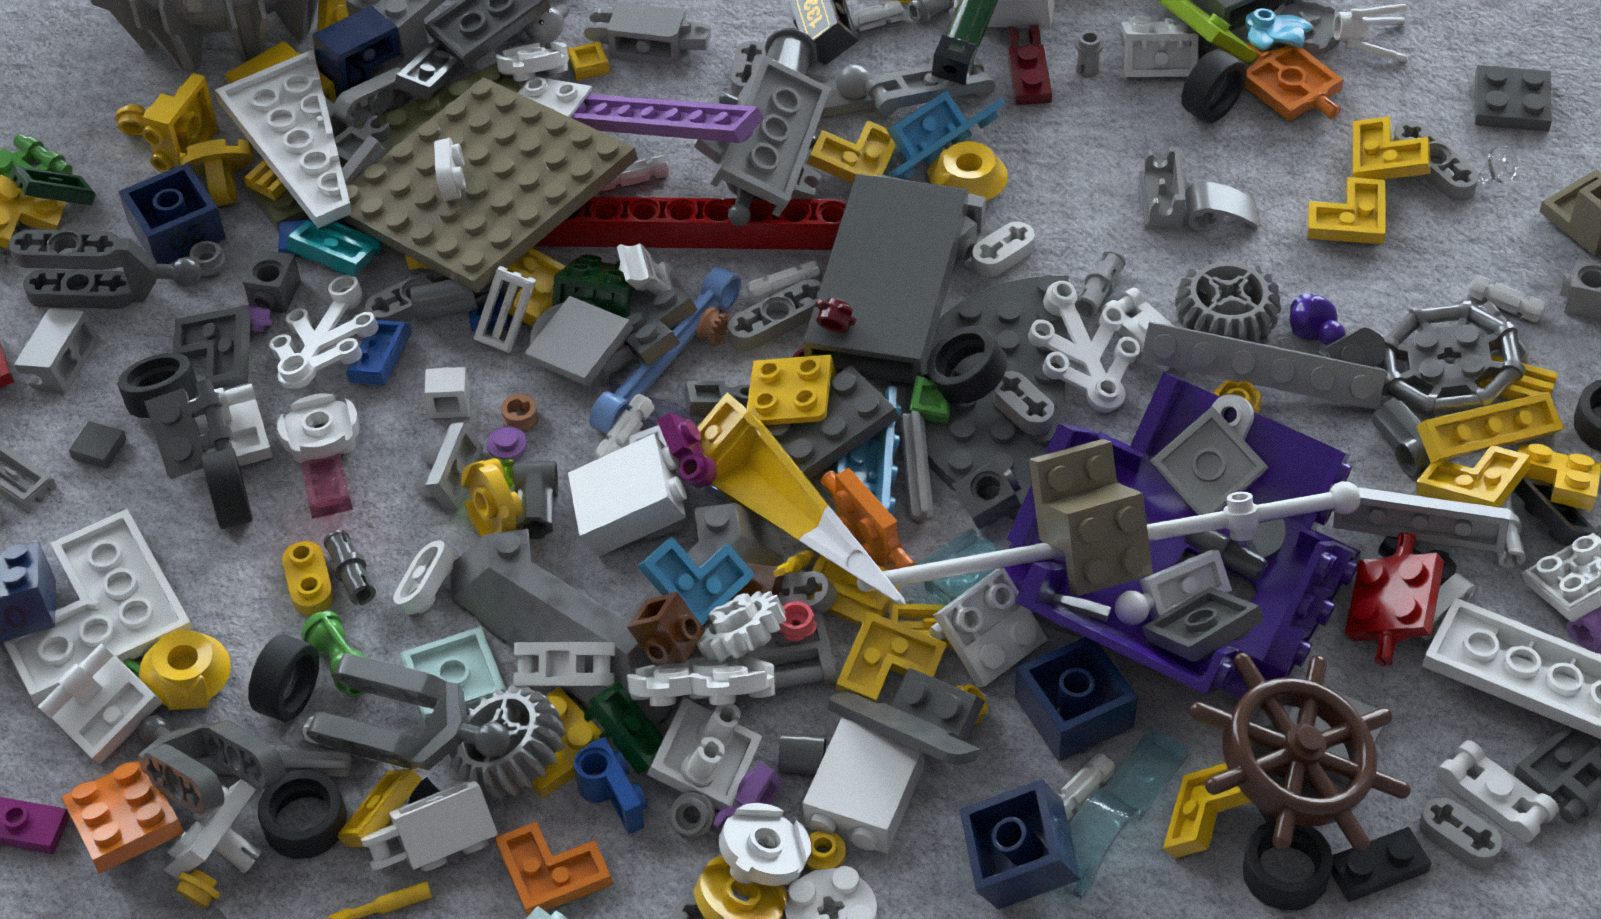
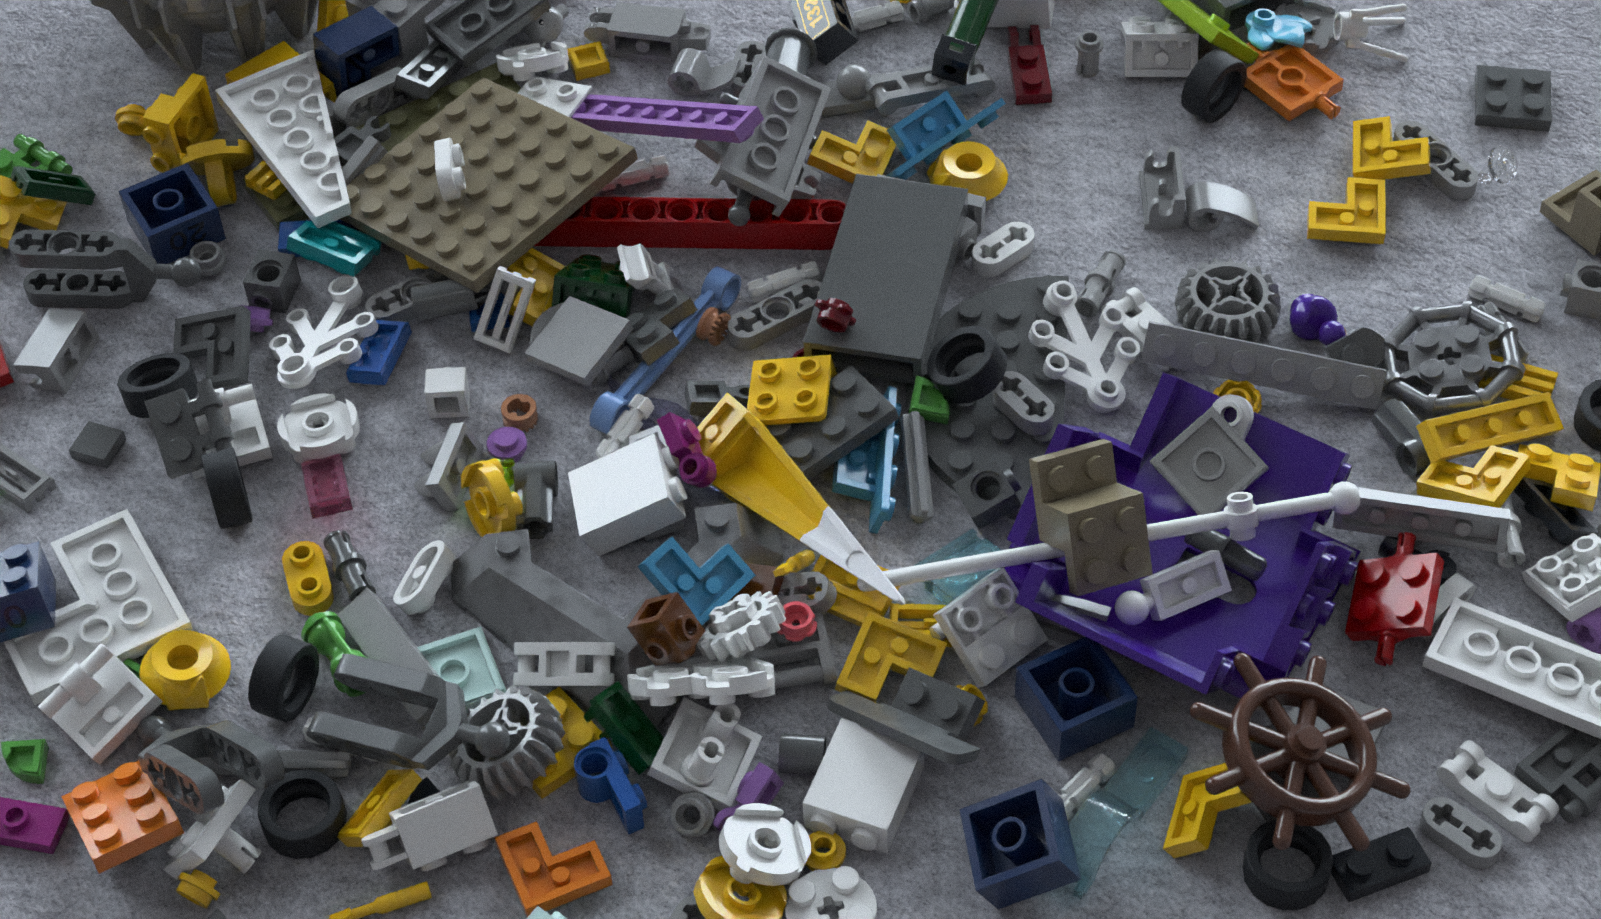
(26, 759): none -> bright green tile
(385, 641): none -> light grey tile
(694, 76): none -> light grey panel
(867, 519): orange plate -> none
(1203, 624): dark grey plate -> none
(1268, 539): dark grey tile -> none

